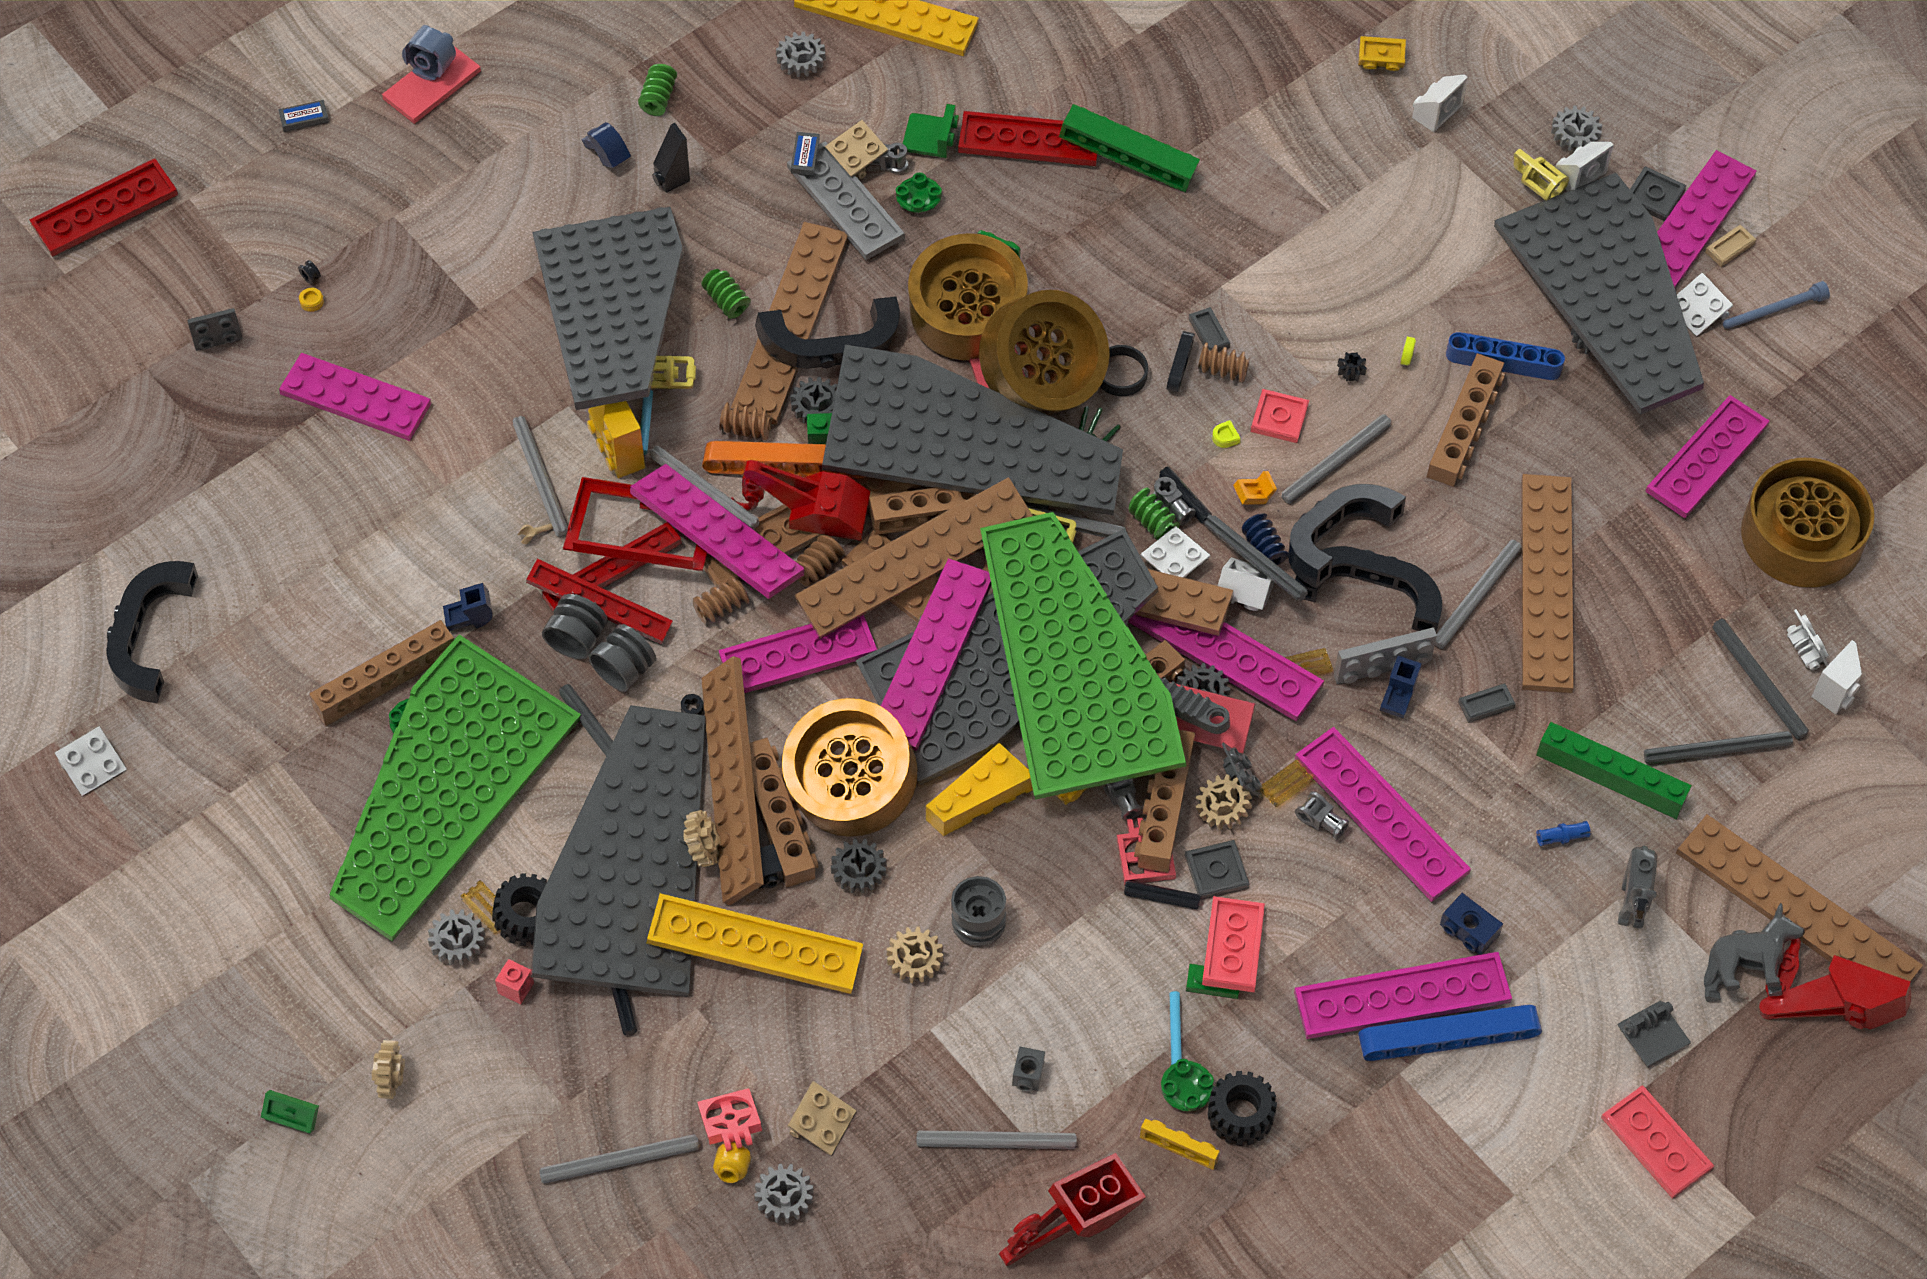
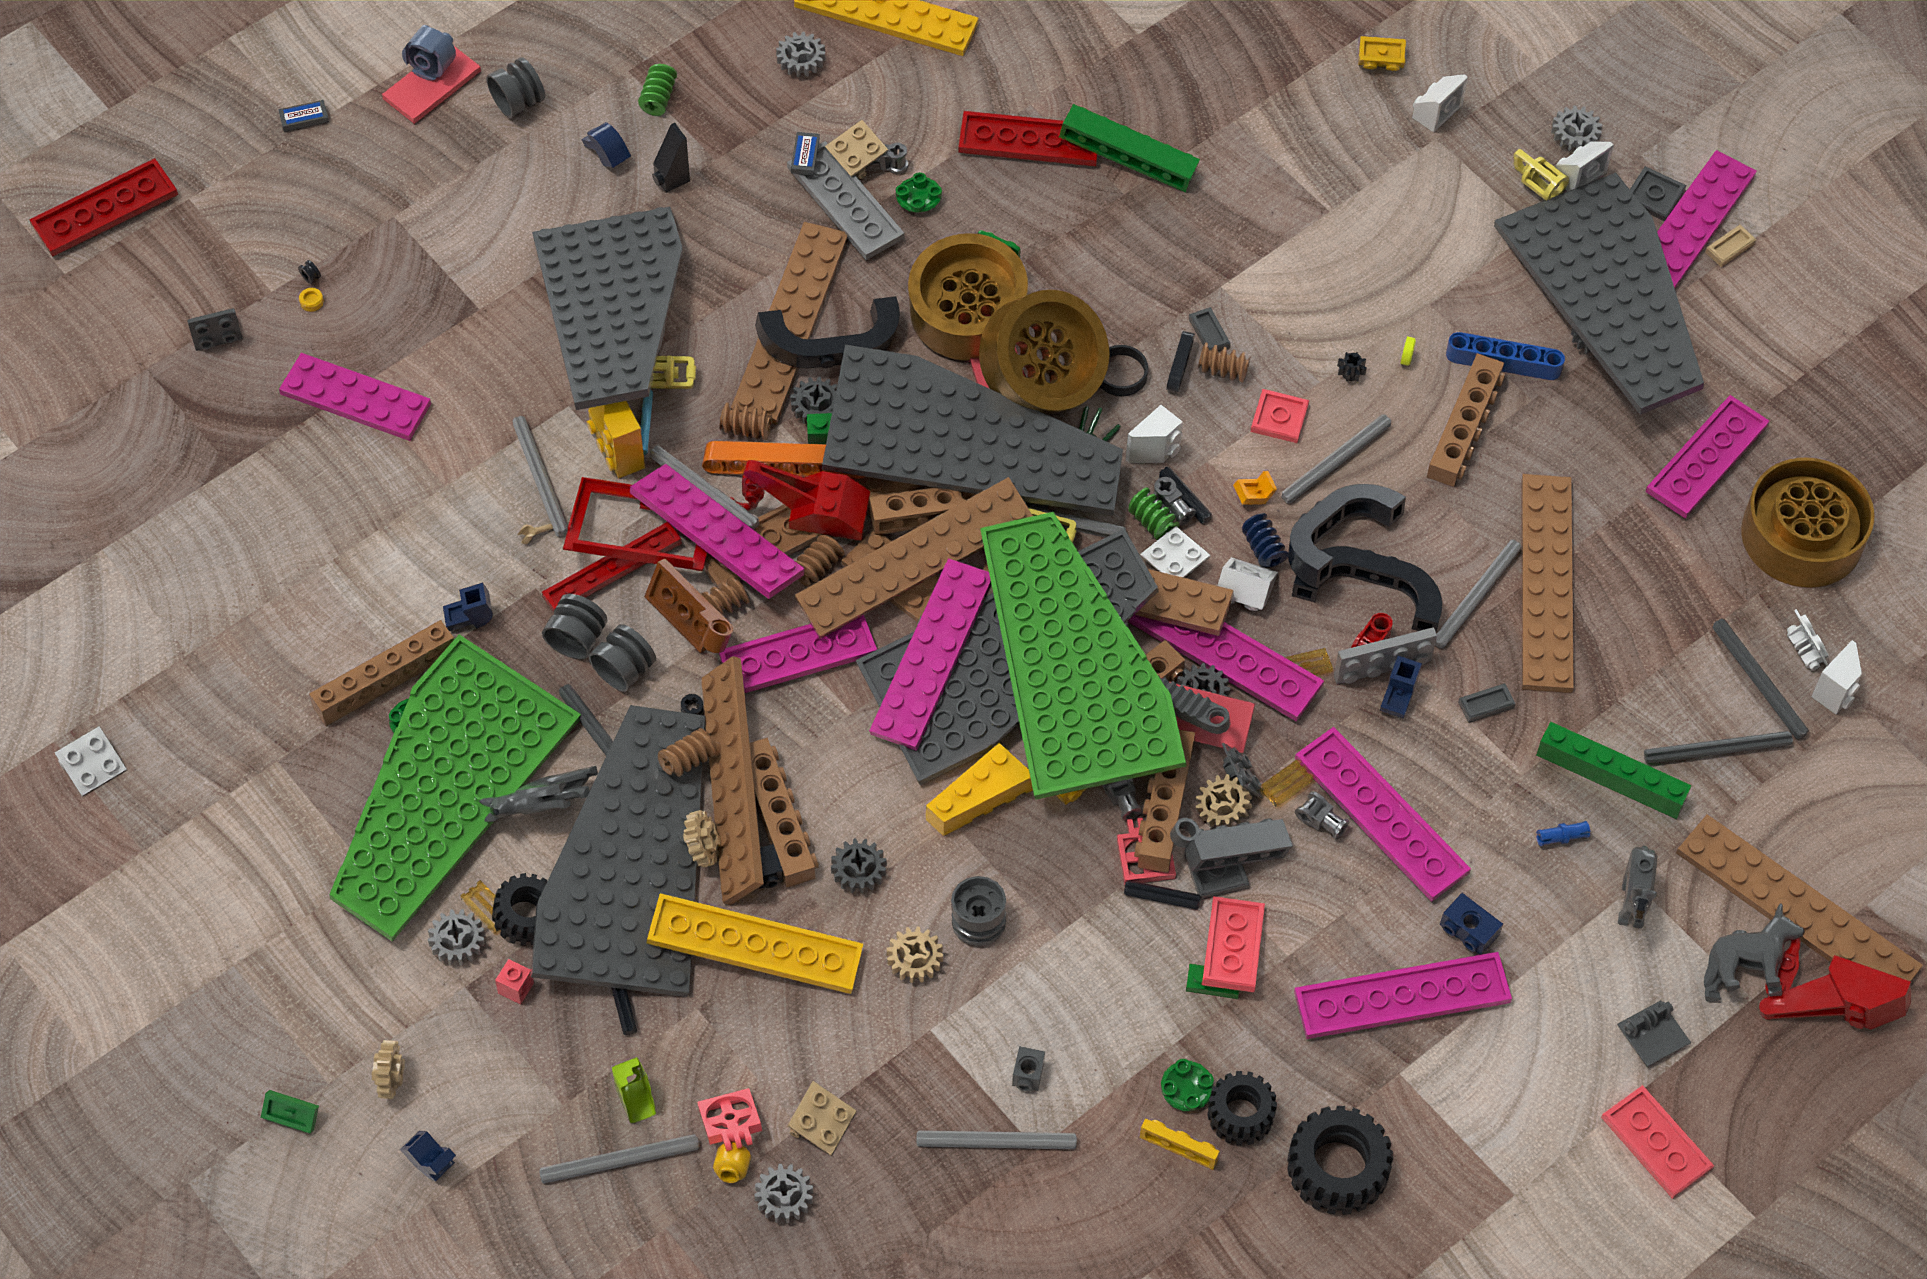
(144, 588): black arch -> none
(428, 1155): none -> dark blue brick
(515, 87): none -> dark grey wheel
(541, 794): none -> dark grey animal
(618, 609): red plate -> none
(635, 1096): none -> lime piece
(686, 753): none -> medium nougat piece
(702, 624): none -> dark orange hinge
(725, 293): bright green piece -> none
(849, 725): wheel -> none
(930, 133): green bracket -> none
(1088, 1199): red slope -> none
(1155, 438): none -> white slope
(1175, 1026): medium azure bar -> none
(1225, 435): neon yellow tile -> none
(1231, 845): none -> dark grey hinge
(1256, 558): dark grey axle -> none
(1345, 1128): none -> black tyre
(1371, 633): none -> red piece
(1449, 1032): blue beam -> none
(1702, 304): white hinge -> none
(1818, 291): sand blue piece -> none

